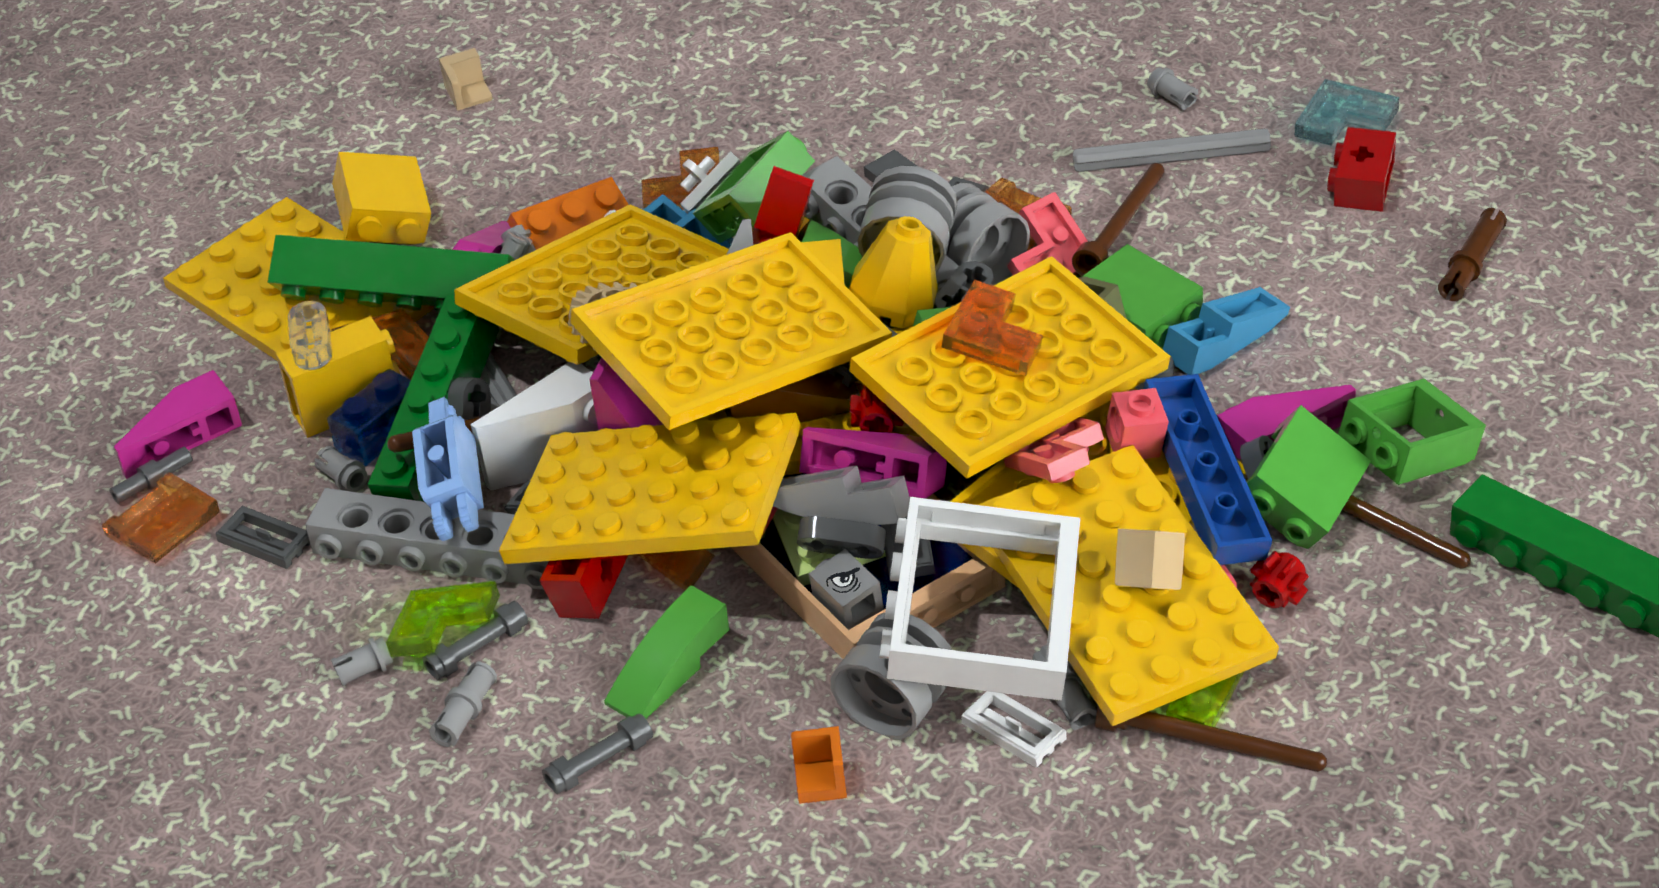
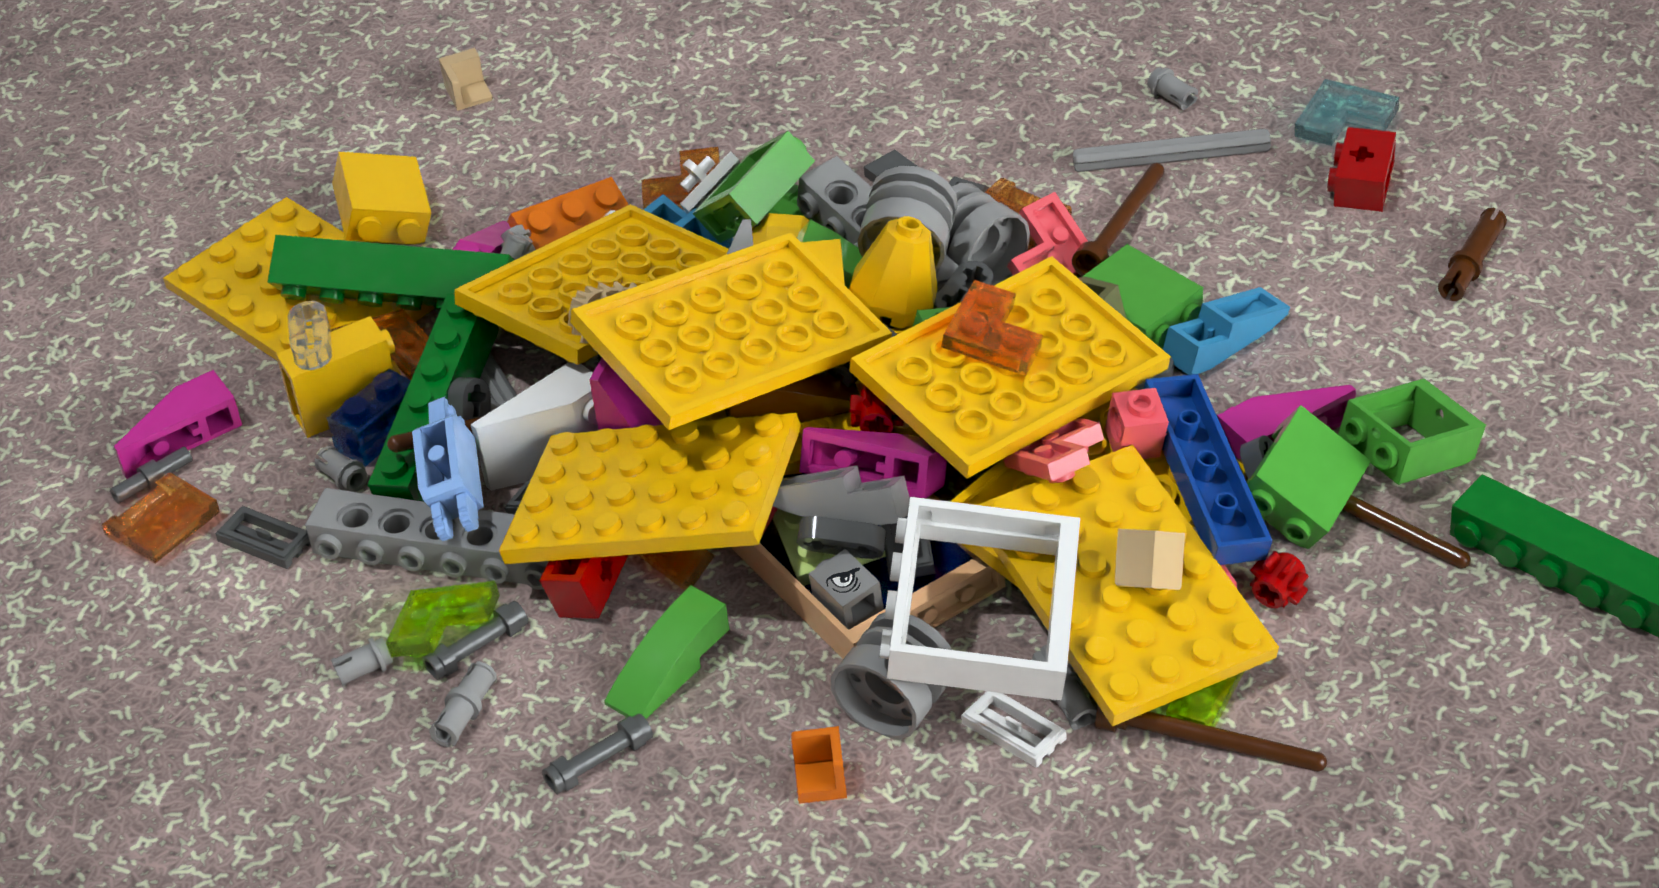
(782, 205): red slope -> none

